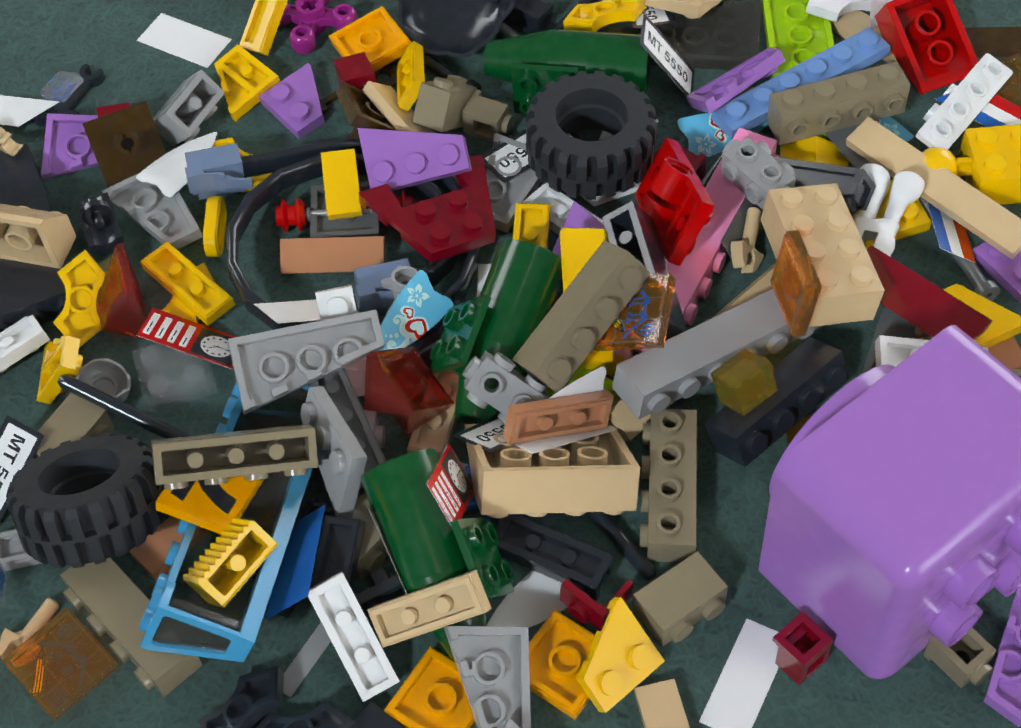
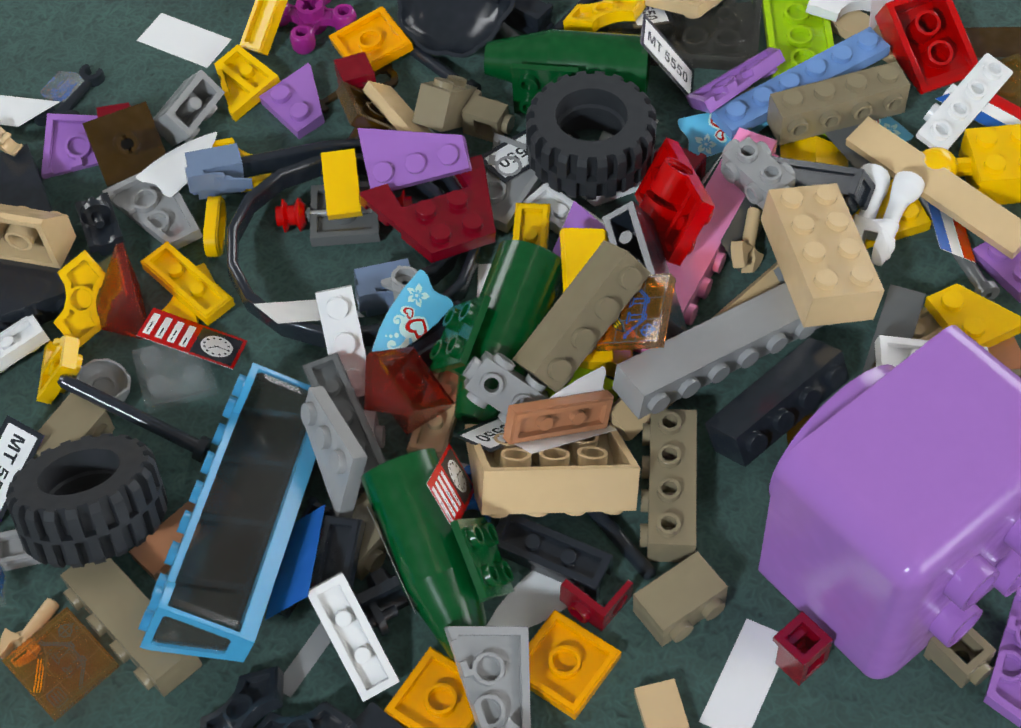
(209, 505): light orange tile -> none
(230, 561): yellow brick -> none
(234, 454): dark tan brick -> none
(291, 357): light grey wing -> none
(330, 254): nougat tile -> none
(410, 75): yellow tile -> none
(429, 608): tan tile -> none
(618, 658): yellow wing -> none
(744, 381): clear yellow brick -> none
(795, 283): clear orange tile -> none
(923, 301): dark red brick -> none

